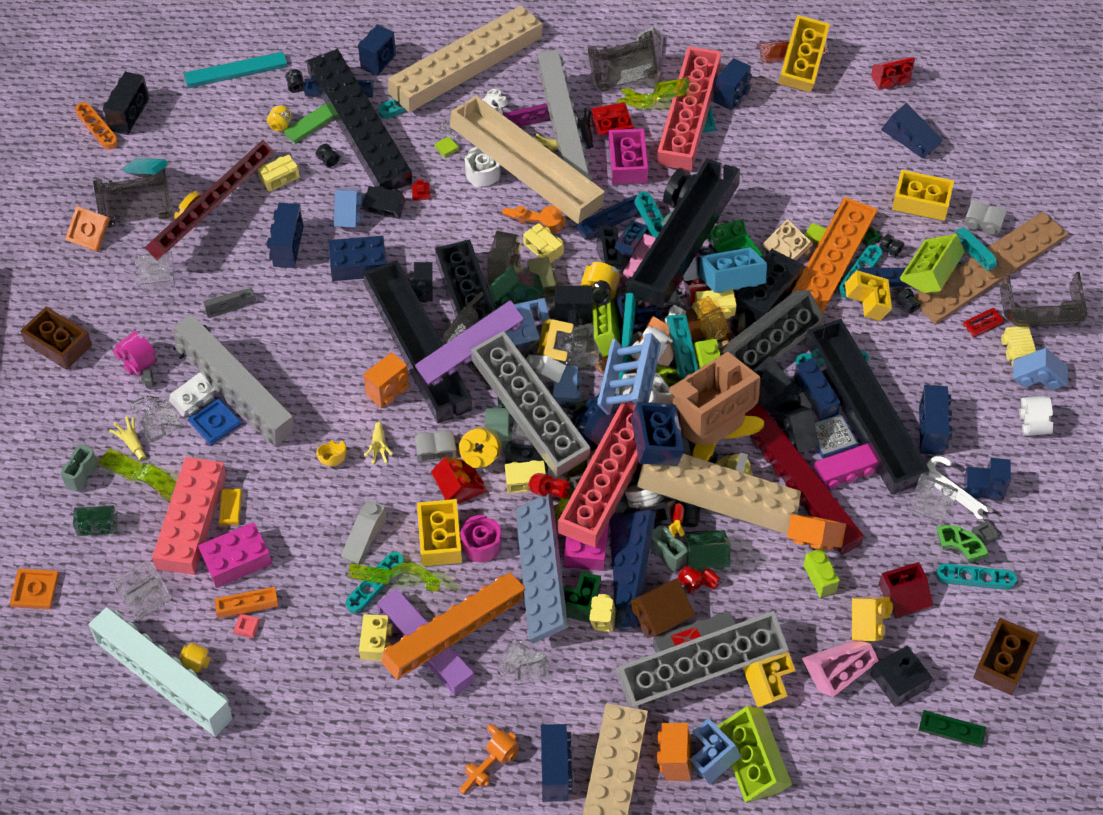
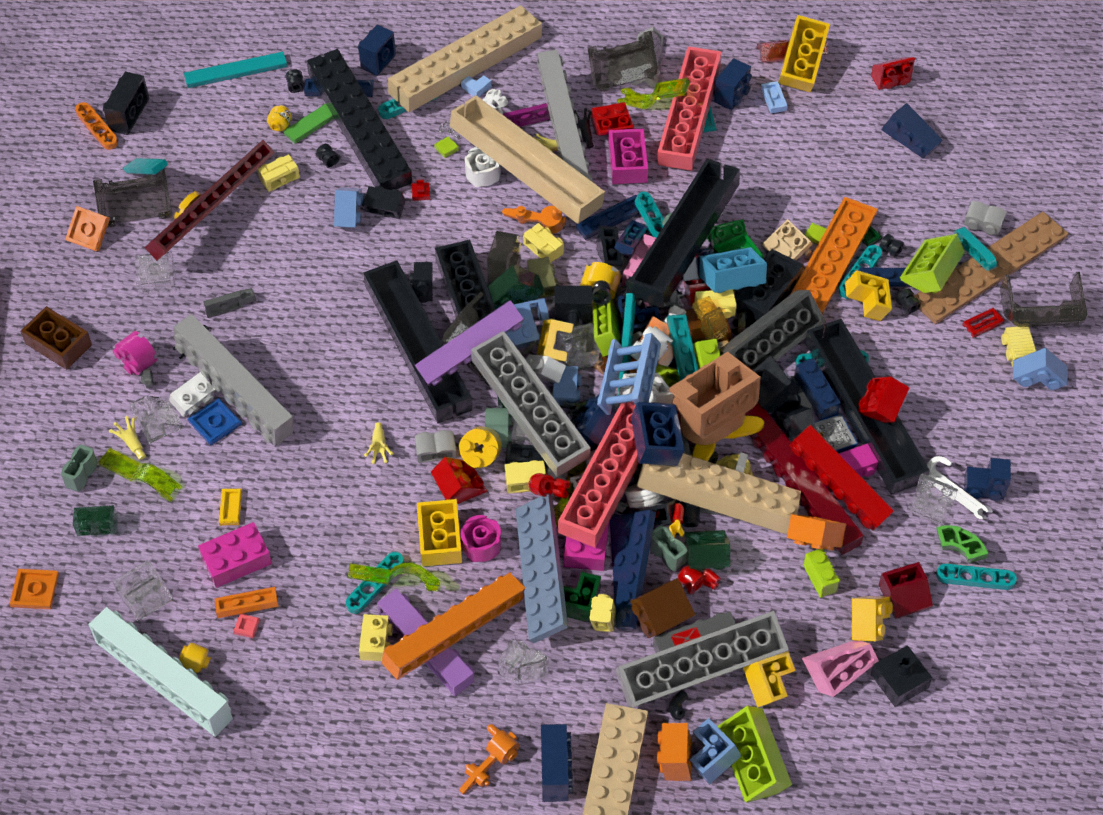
(189, 515): coral brick -> none
(285, 235): dark blue brick -> none
(332, 453): yellow hair -> none
(354, 256): dark blue brick -> none
(364, 531): light grey slope -> none
(386, 380): orange brick -> none
(476, 87): none -> light blue piece
(675, 705): none -> black arm
(677, 186): black wheel -> none
(774, 97): none -> light blue plate
(841, 478): none -> red brick
(883, 399): none -> red slope
(923, 195): yellow brick -> none
(934, 420): dark blue brick -> none
(952, 728): dark green tile -> none
(986, 533): dark grey tile -> none
(1005, 656): reddish brown brick -> none
(1036, 415): white brick -> none

